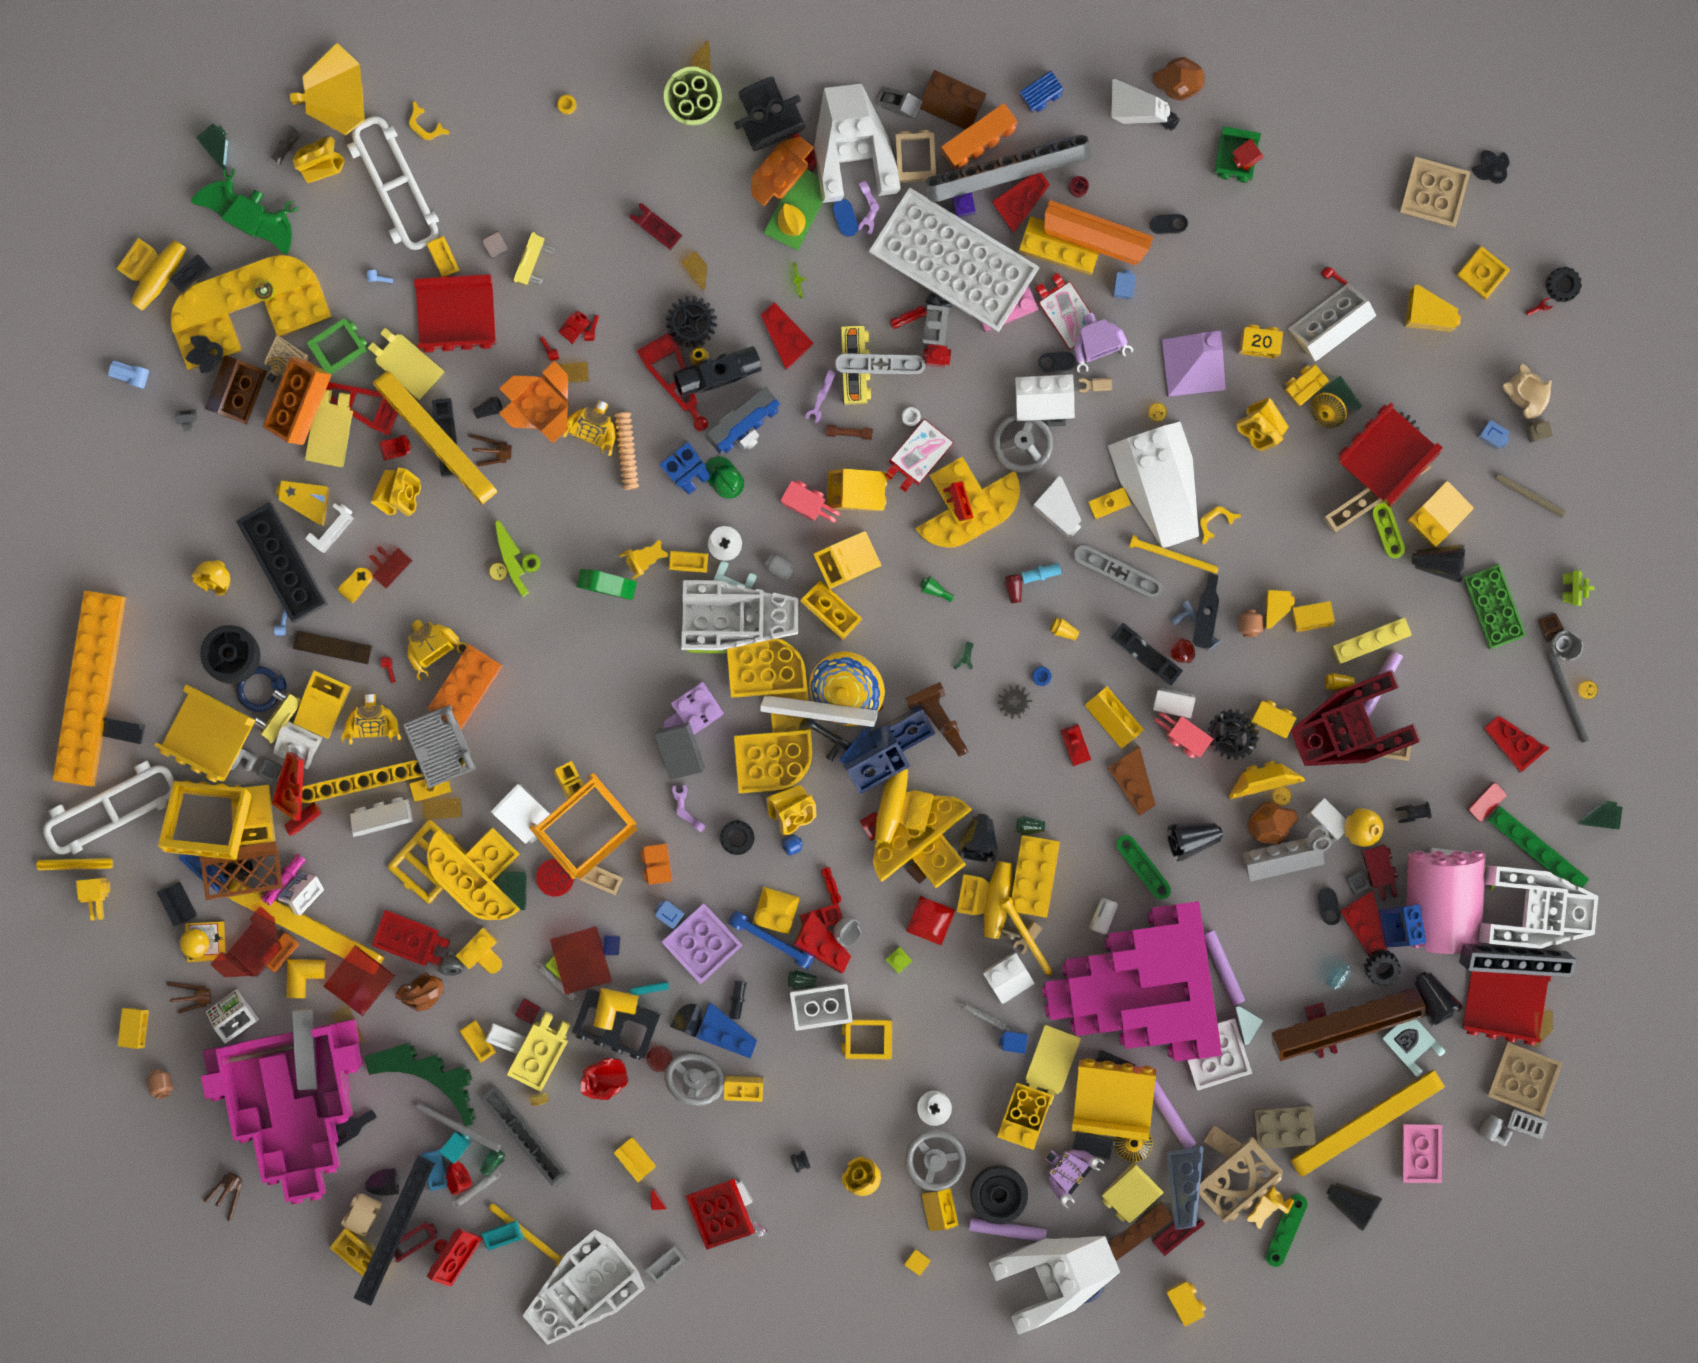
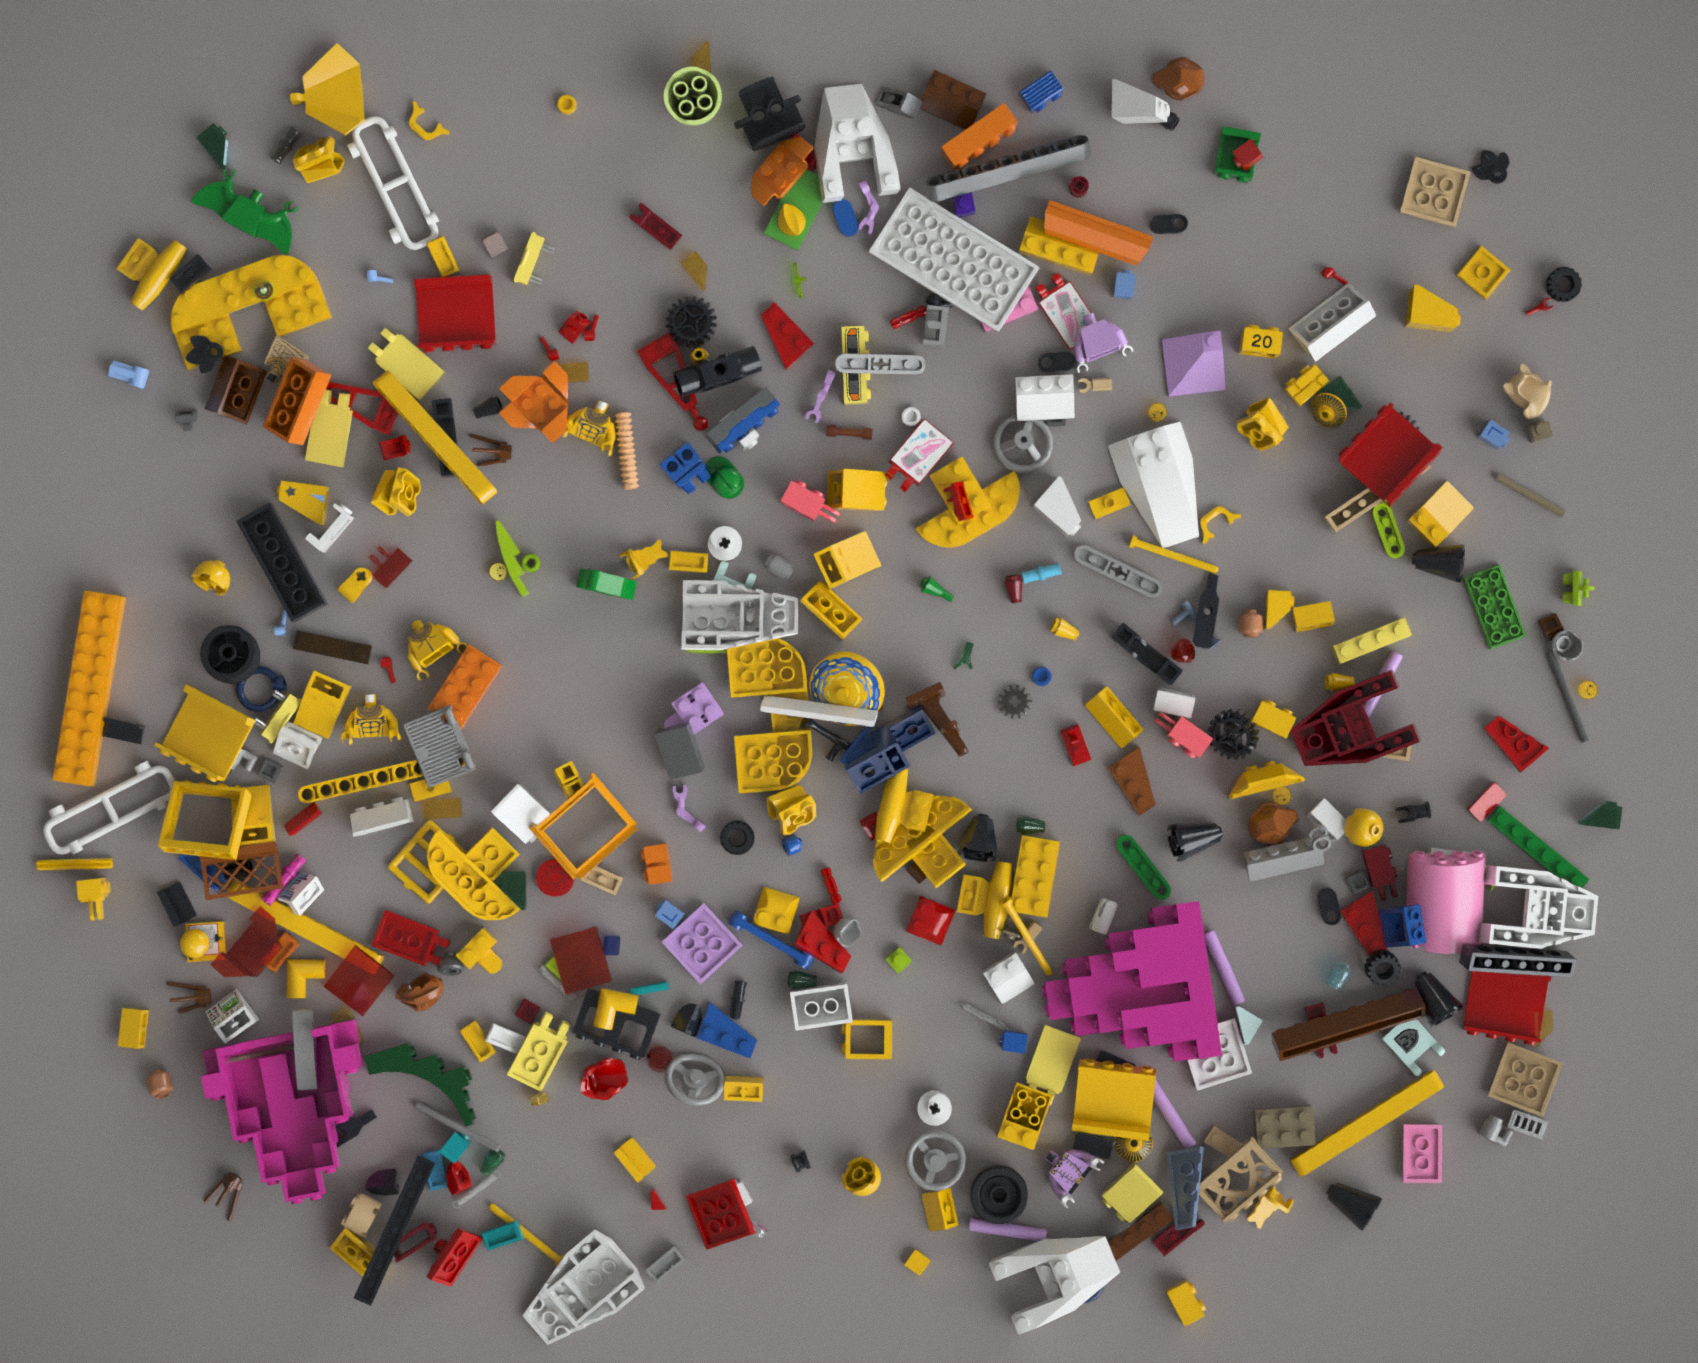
(289, 787): red wing -> none
(360, 341): bright green window -> none
(526, 1137): dark grey slope -> none
(921, 176): tan window -> none
(937, 355): red brick -> none
(1020, 200): red wing -> none
(1286, 1231): green plate -> none

